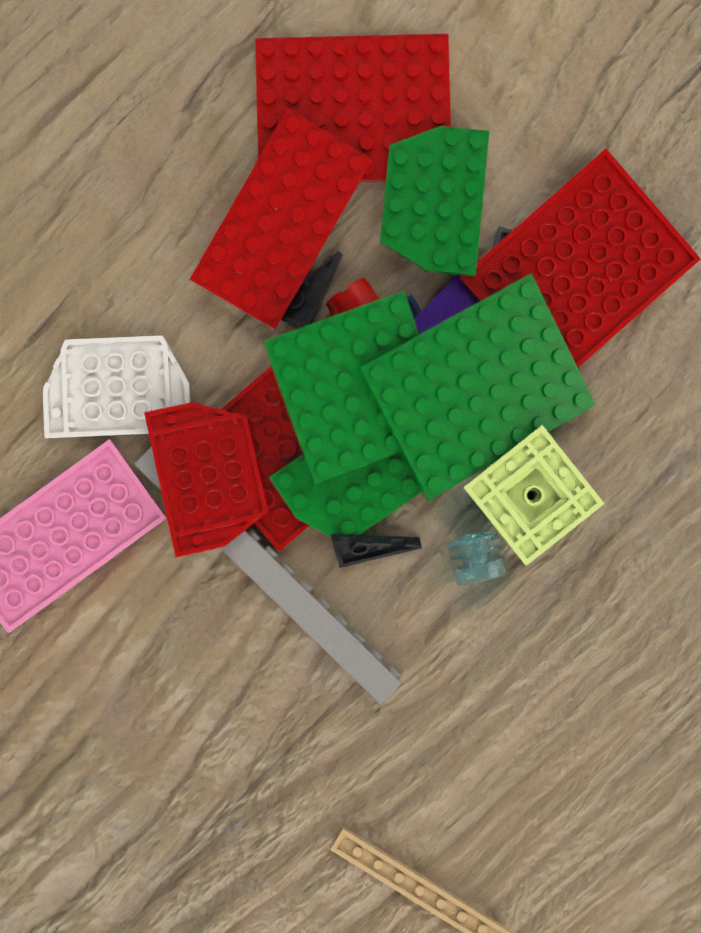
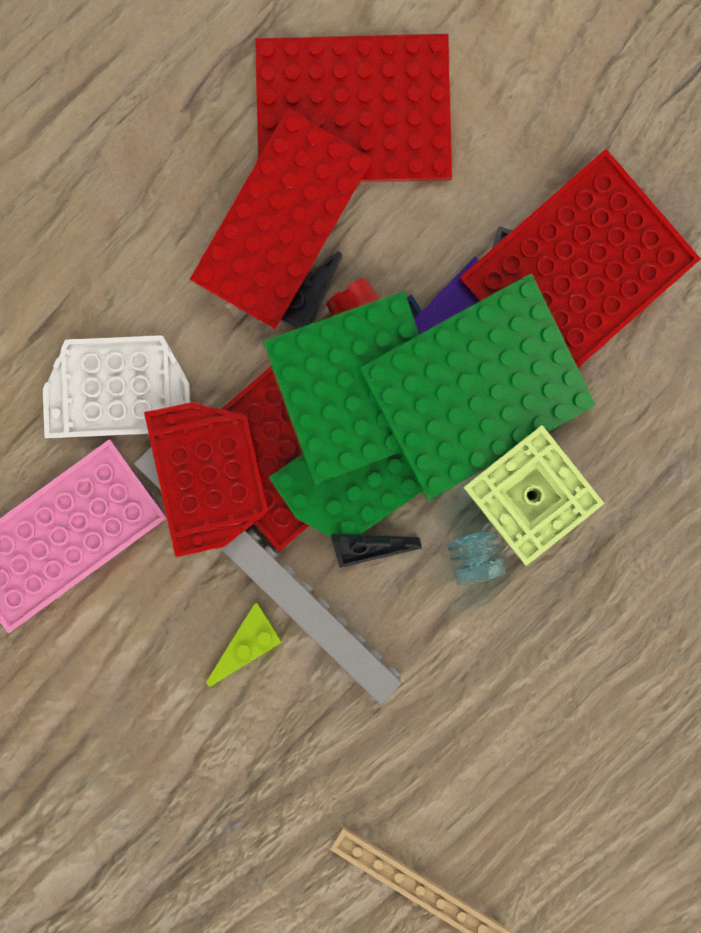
(251, 641): none -> lime wing
(436, 199): green plate -> none

